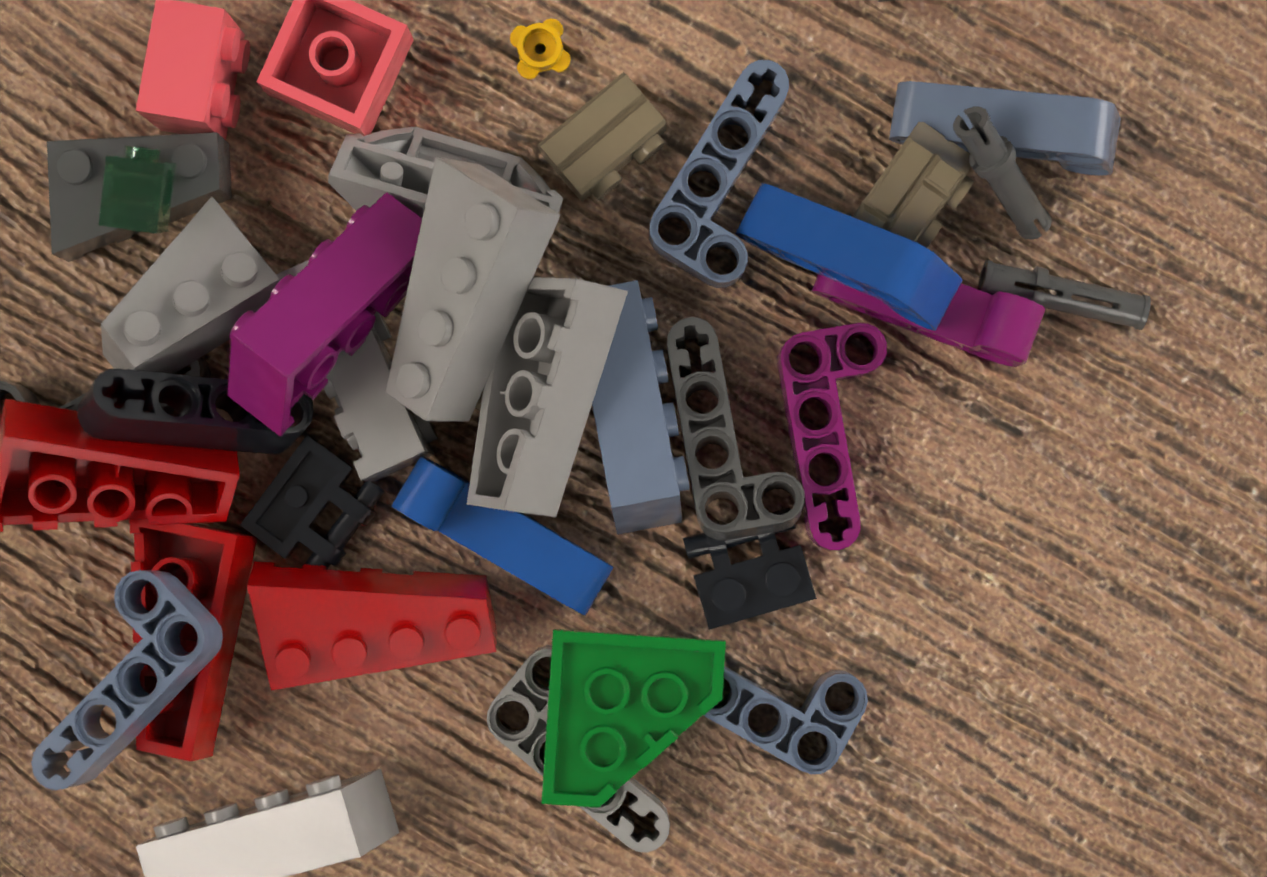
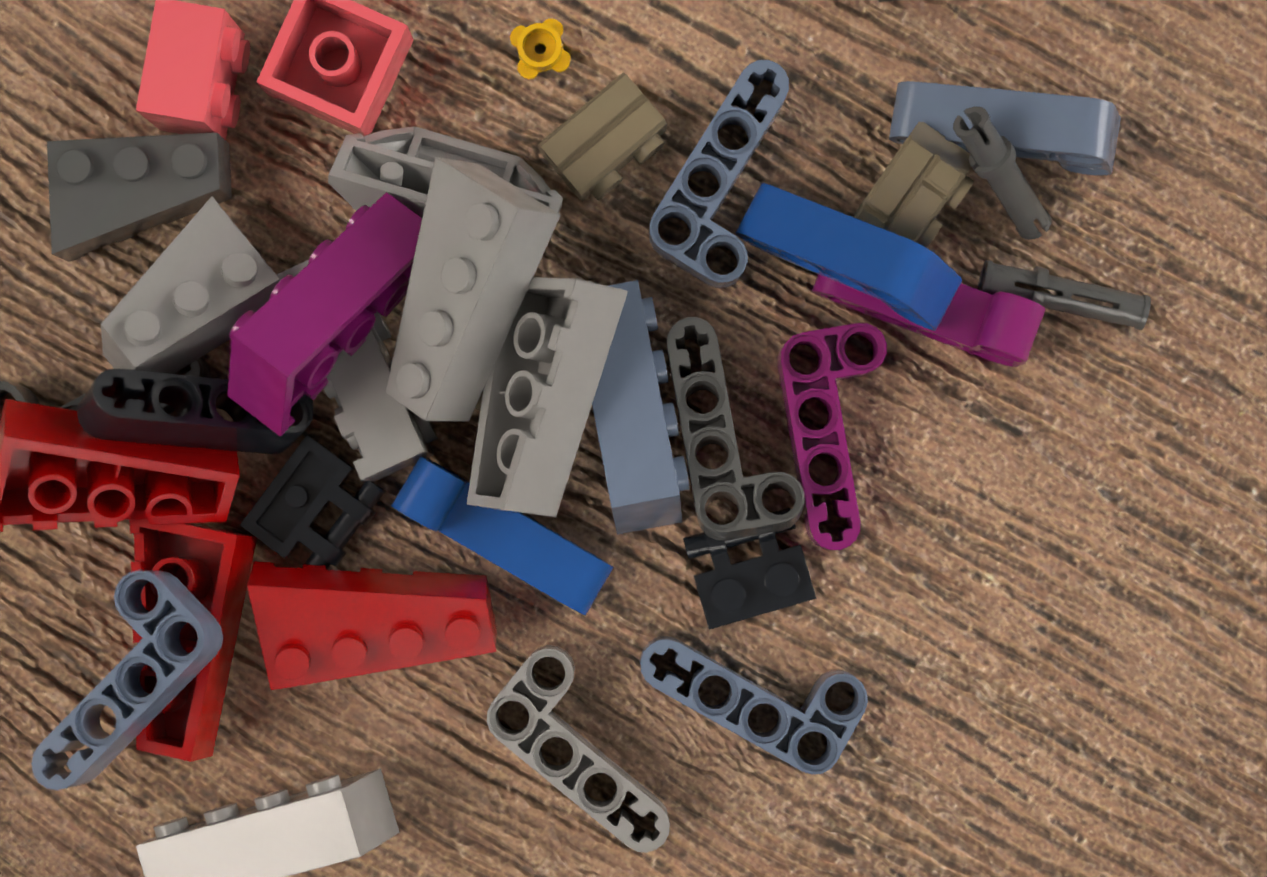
(137, 191): clear green brick -> none
(620, 706): green plate -> none

